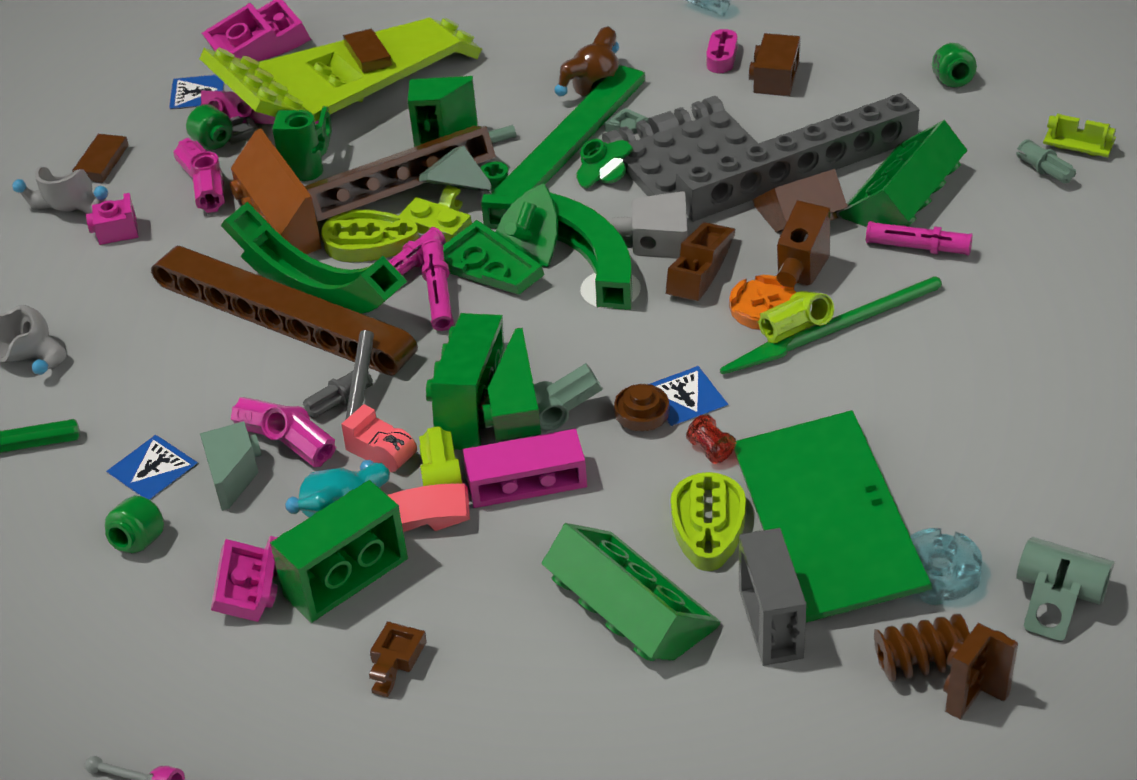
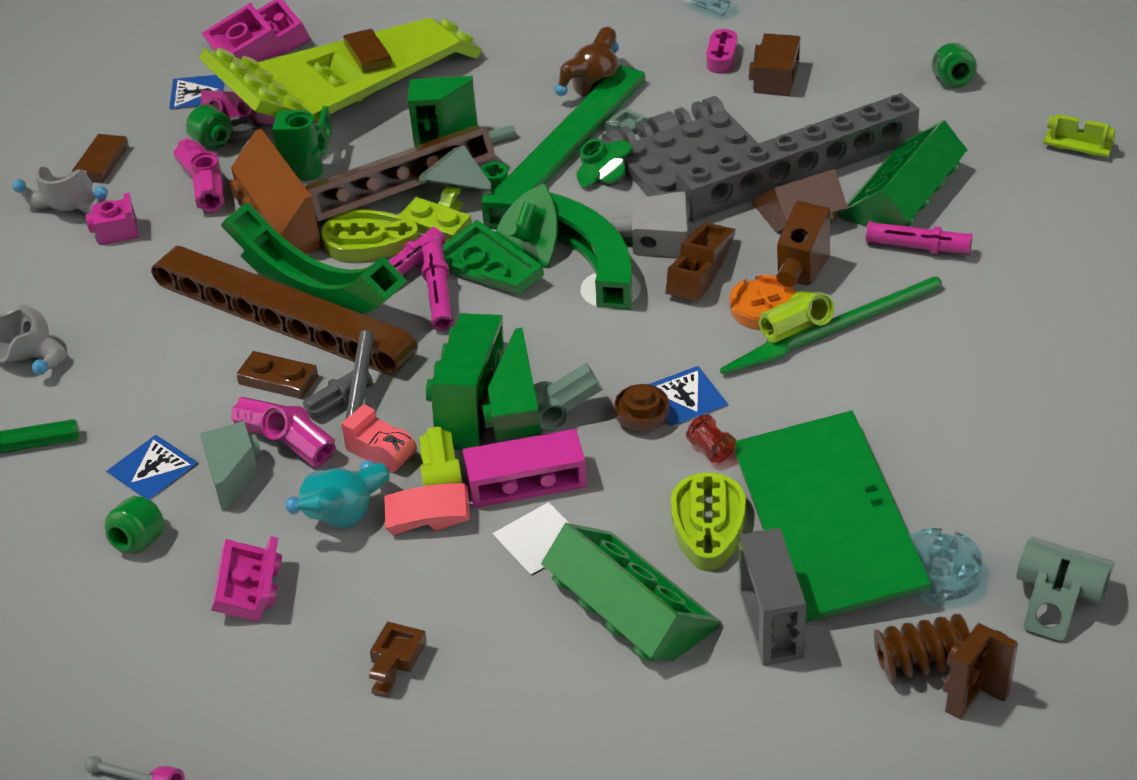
(277, 375): none -> reddish brown plate
(339, 550): green brick -> none
(532, 536): none -> white sticker
(1045, 161): sand green axle -> none

